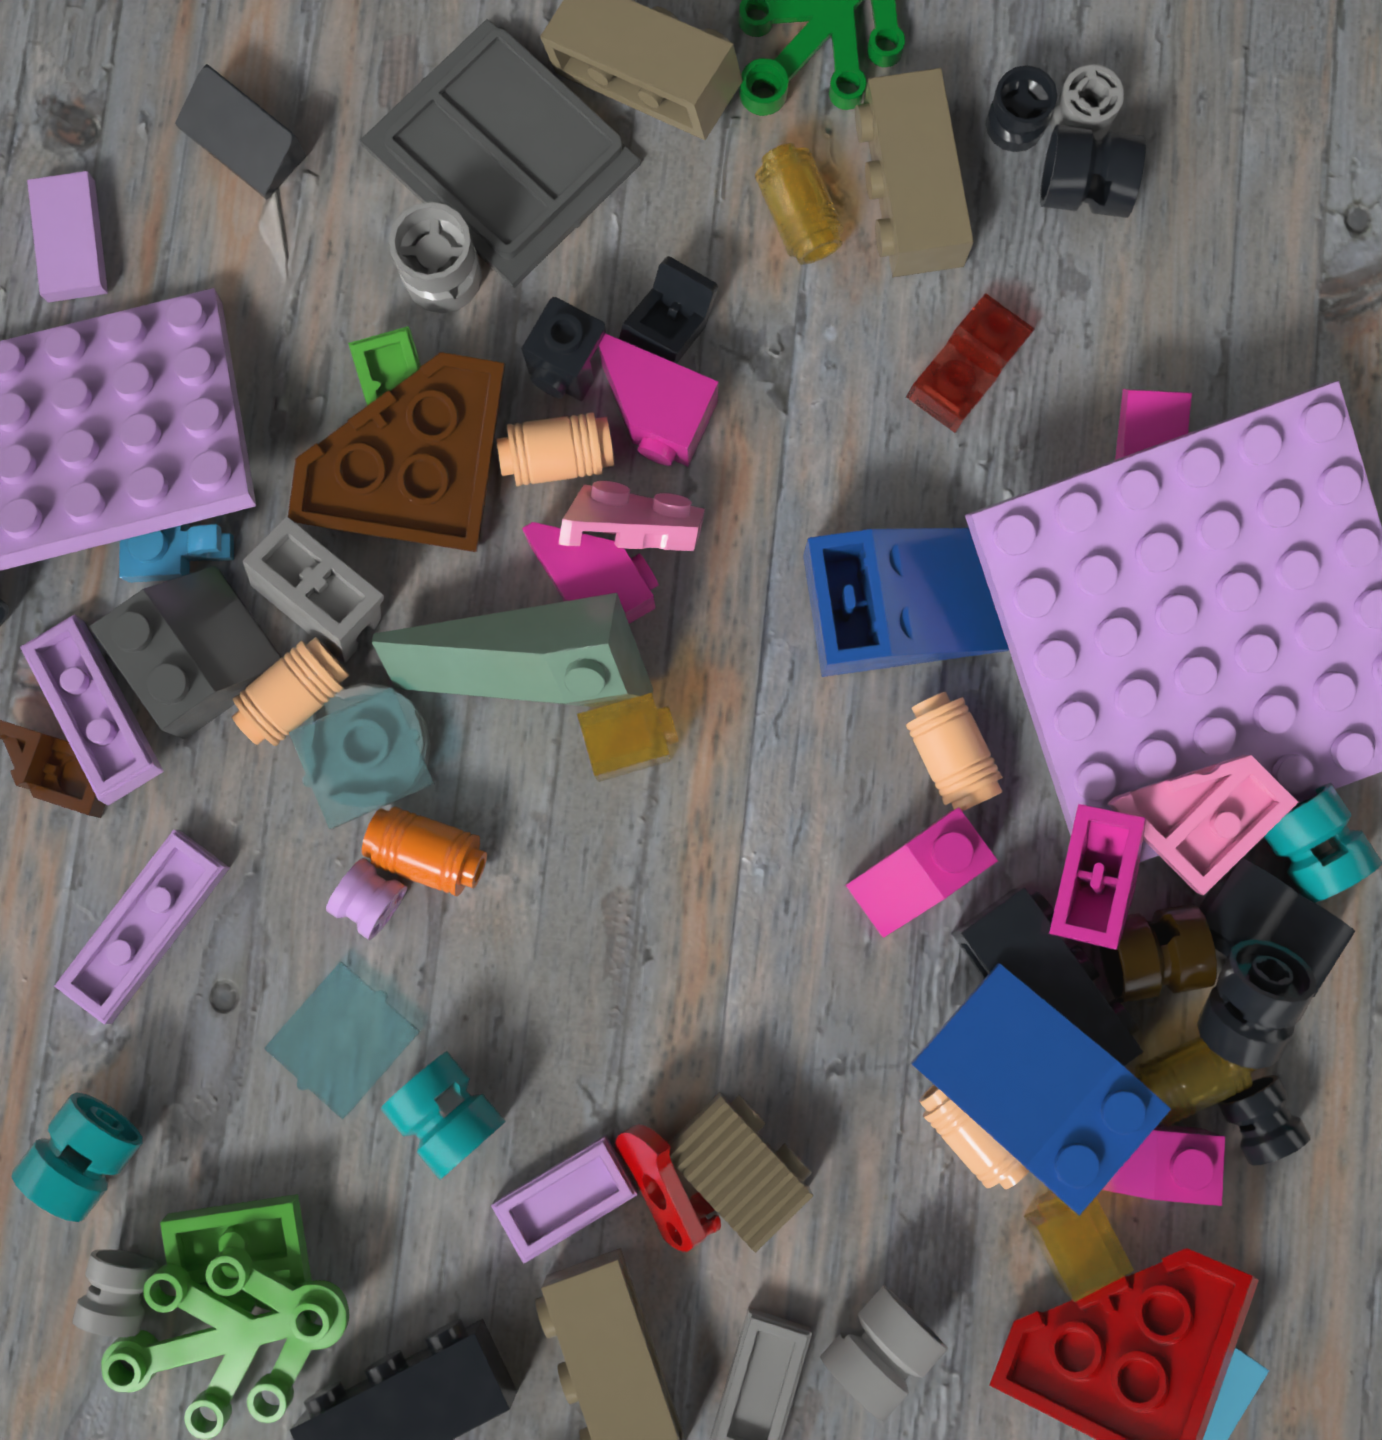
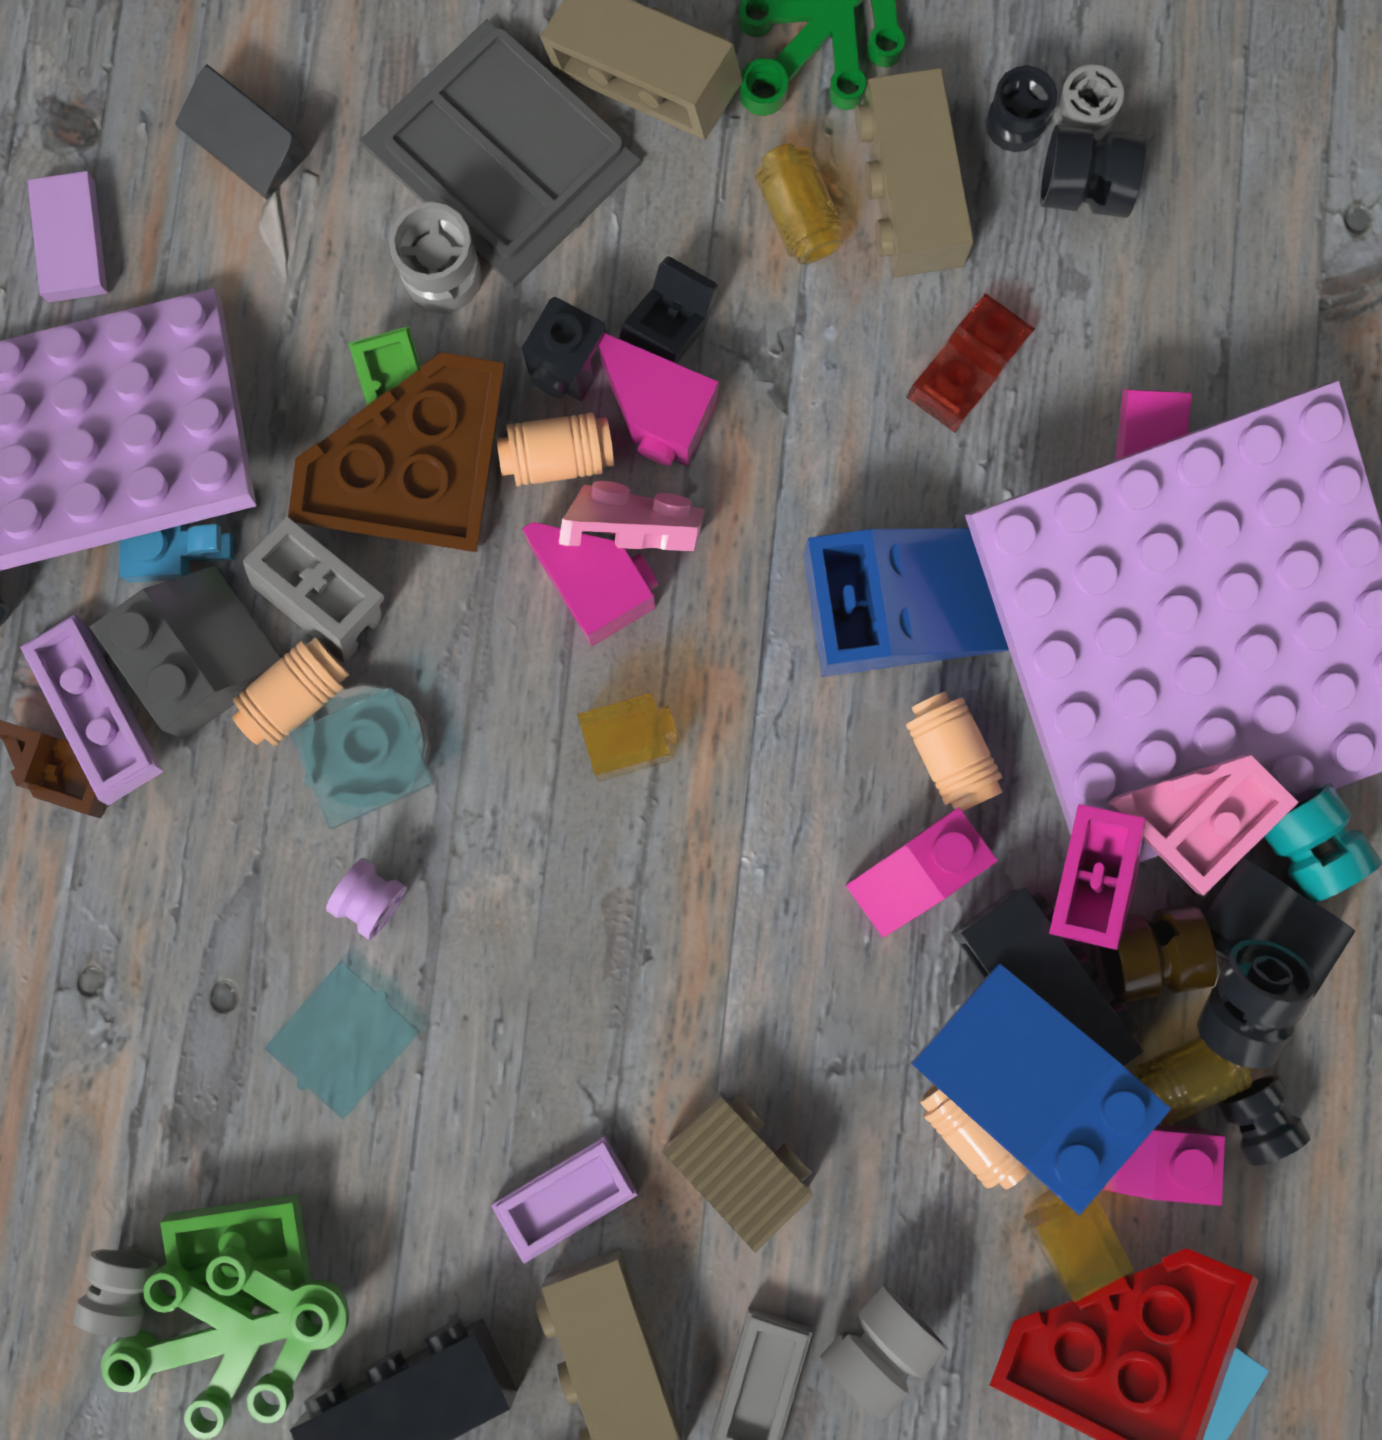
(70, 1168): teal wheel -> none
(141, 927): lavender tile -> none
(424, 850): orange head -> none
(449, 1139): teal wheel -> none
(543, 653): sand green wedge -> none
(677, 1217): red piece -> none

